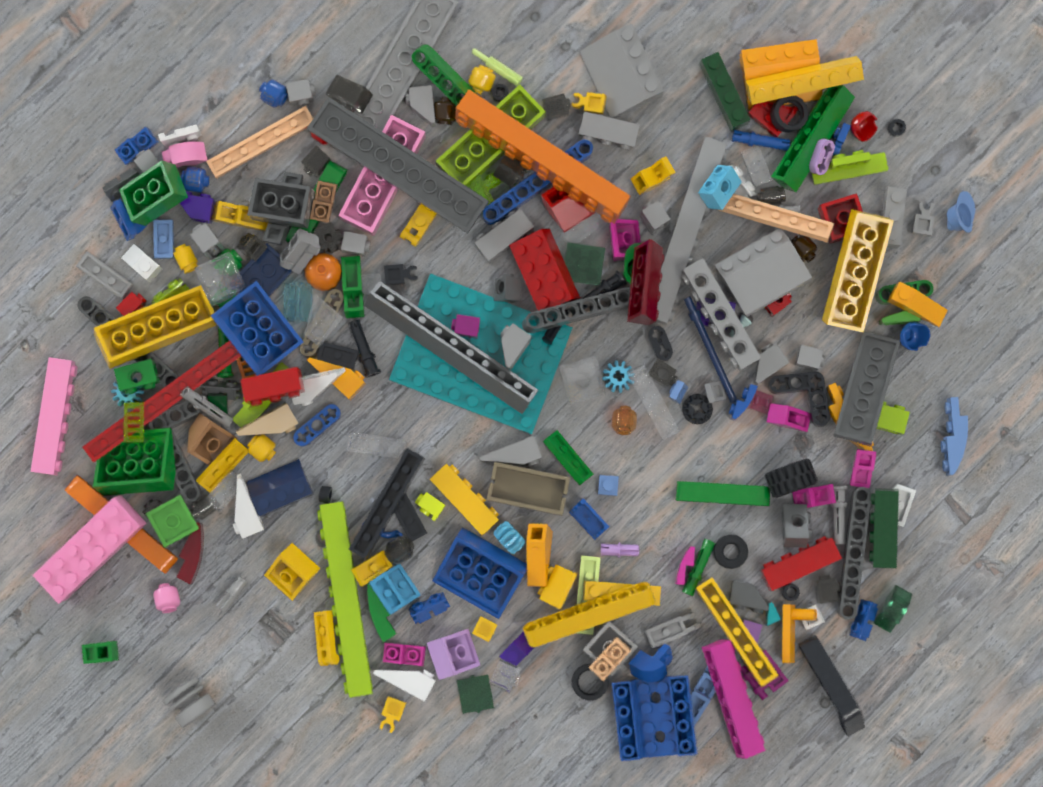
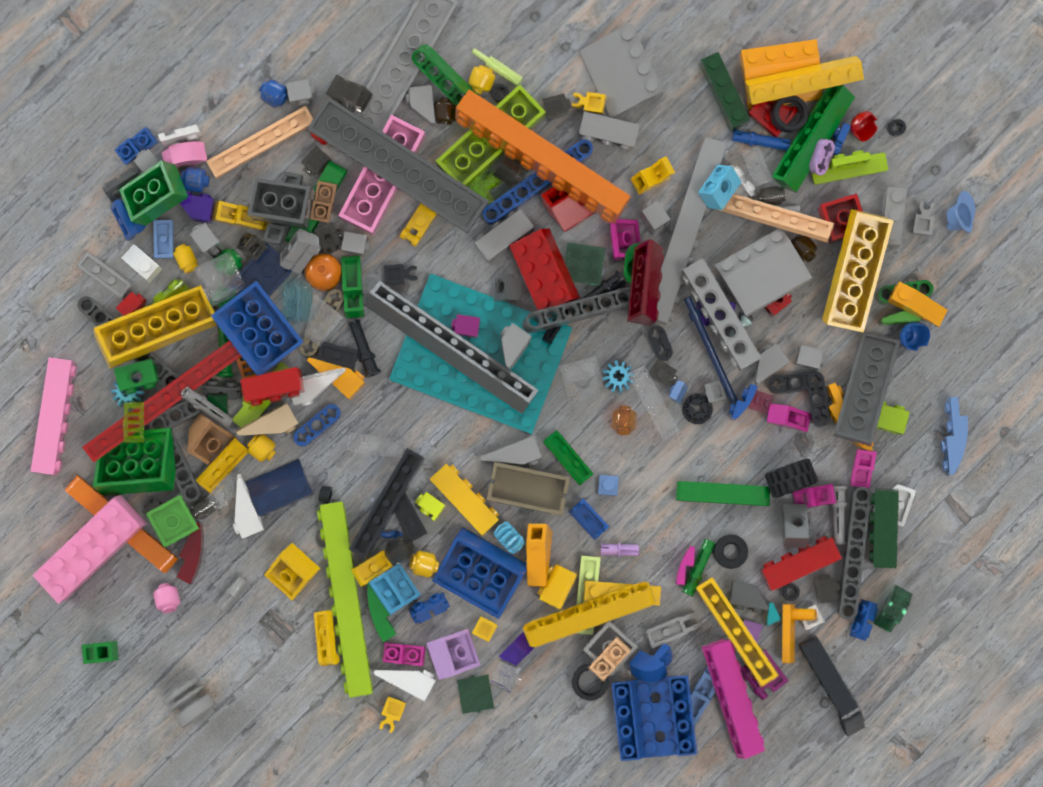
(423, 564): none -> yellow head

